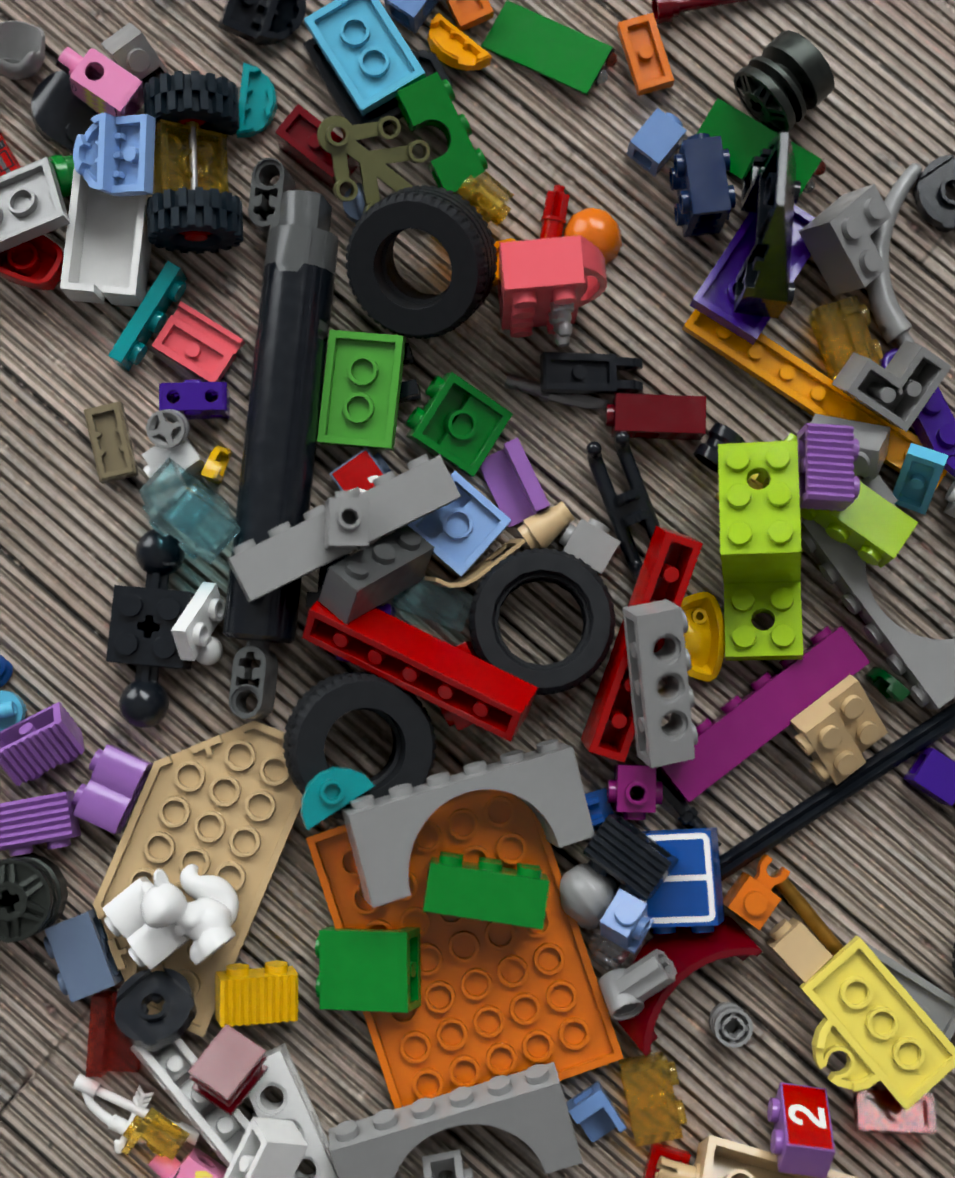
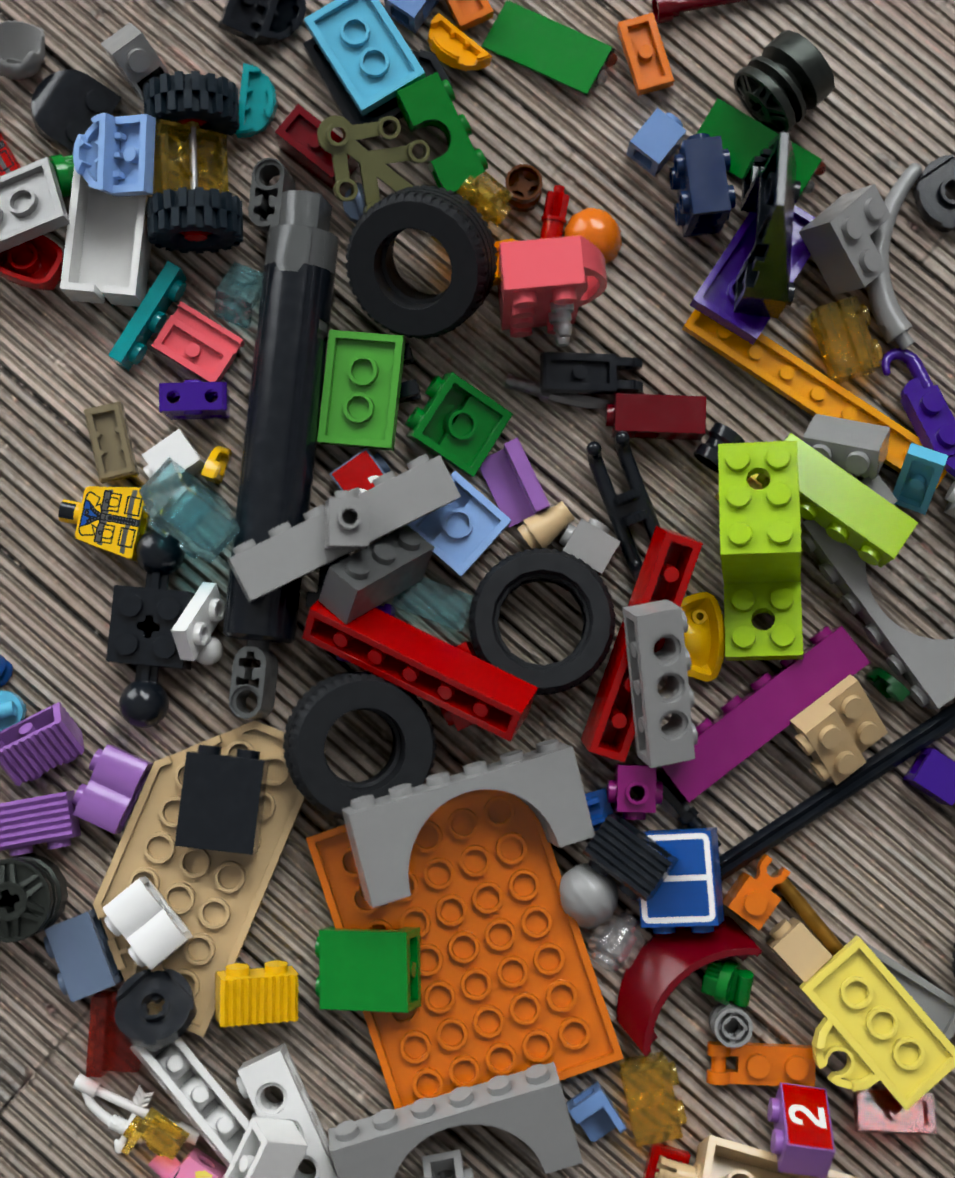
(108, 519): none -> torso
(113, 91): bright pink torso -> none
(161, 430): light grey wheel -> none
(204, 921): white animal -> none
(222, 800): none -> black brick
(228, 1069): piece -> none
(238, 295): none -> clear light blue bracket
(330, 792): teal plate -> none
(481, 569): tan piece -> none
(487, 890): green brick -> none
(524, 179): none -> reddish brown wheel
(626, 921): medium blue brick -> none
(629, 987): light grey piece -> none
(728, 983): none -> green piece
(761, 1064): none -> orange plate
(827, 466): medium lavender brick -> none
(900, 388): light grey brick -> none

